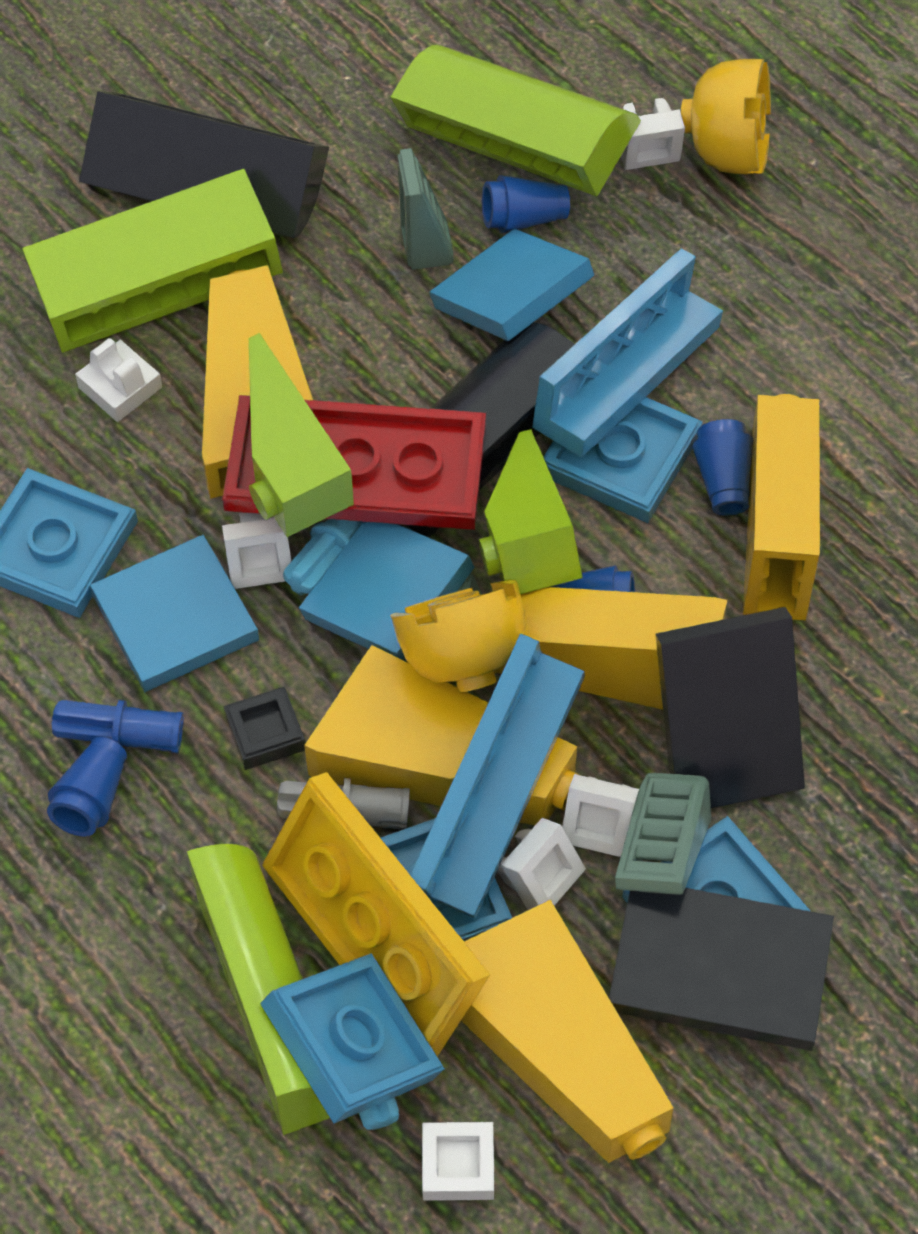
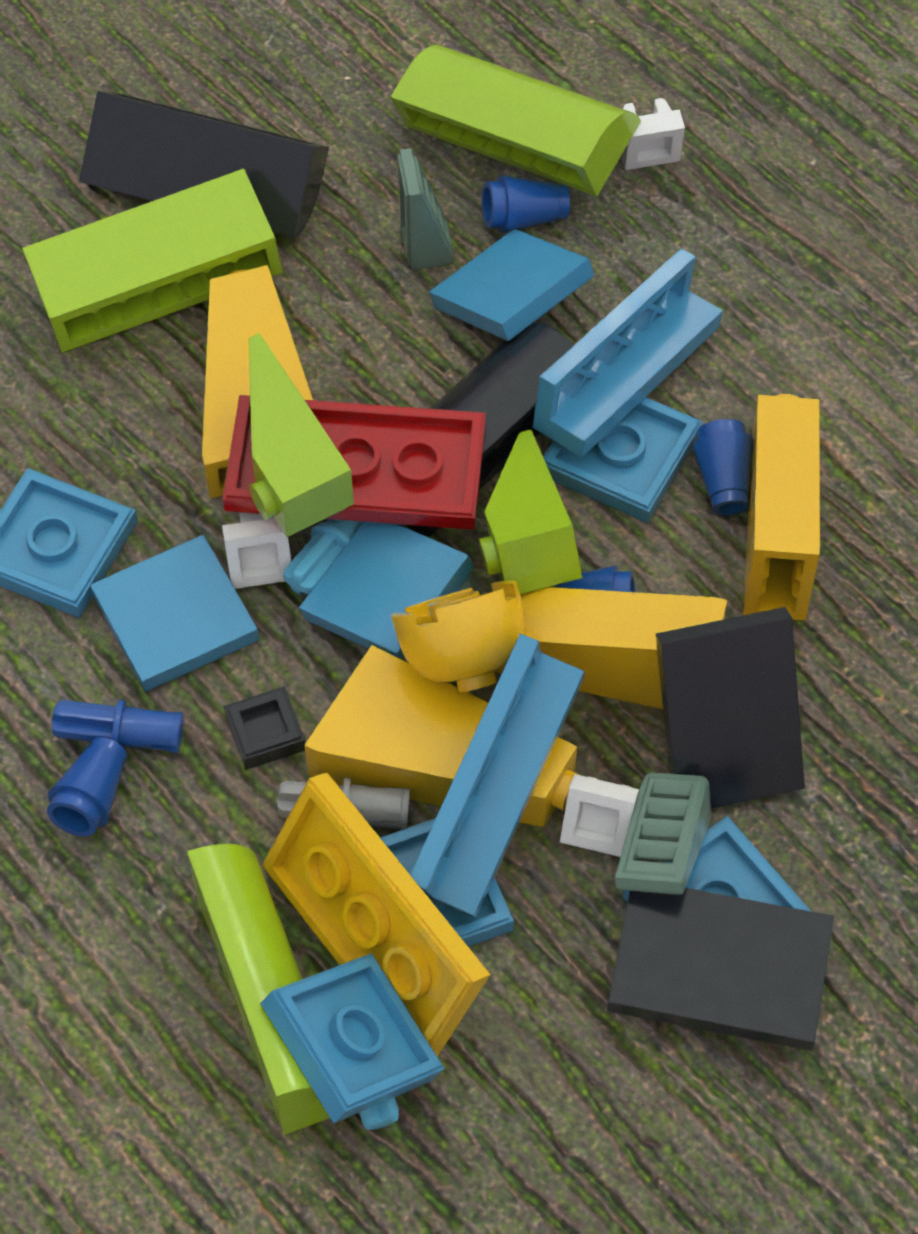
(118, 379): white tile -> none
(458, 1161): white plate -> none
(541, 864): white tile -> none
(564, 1035): yellow slope -> none
(730, 116): yellow cylinder -> none

